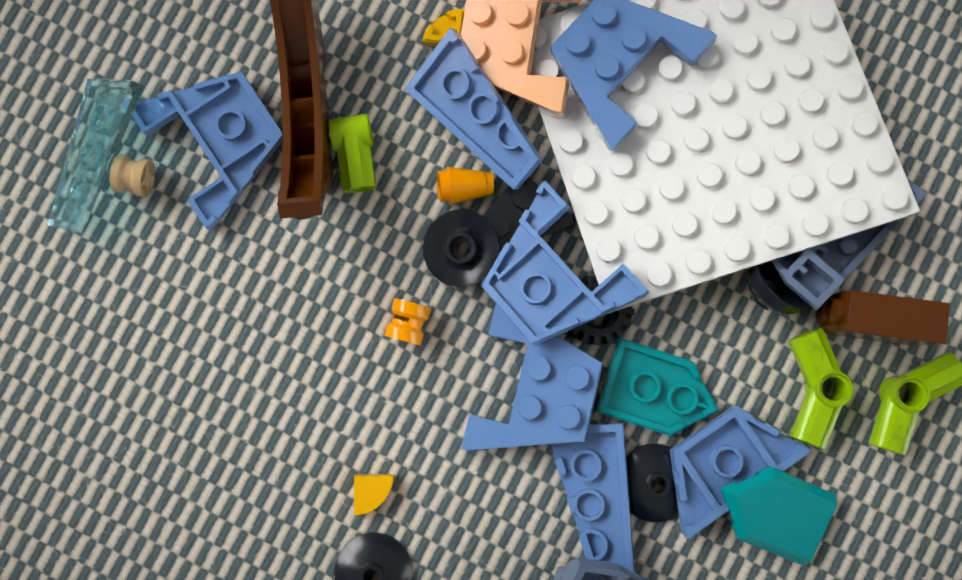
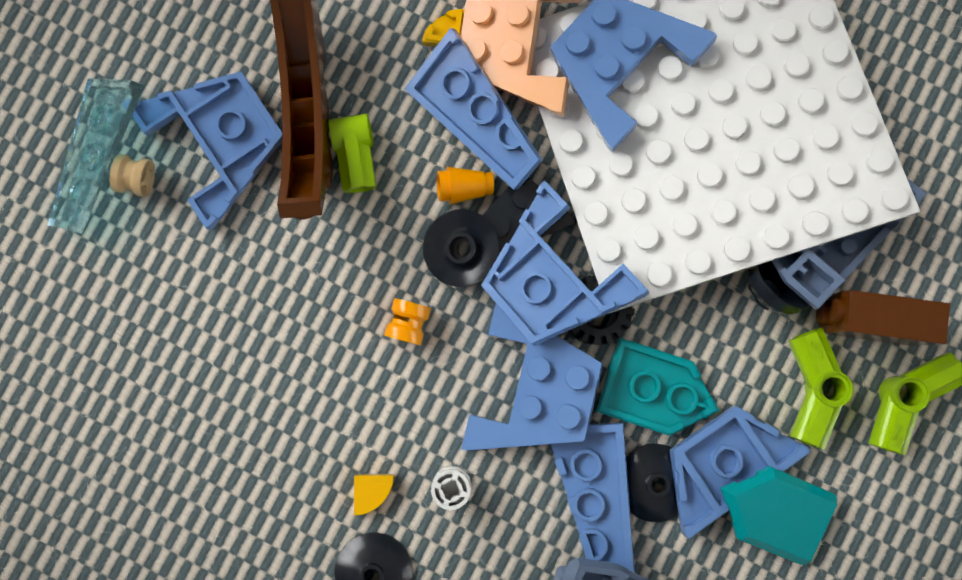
(452, 480): none -> white wheel

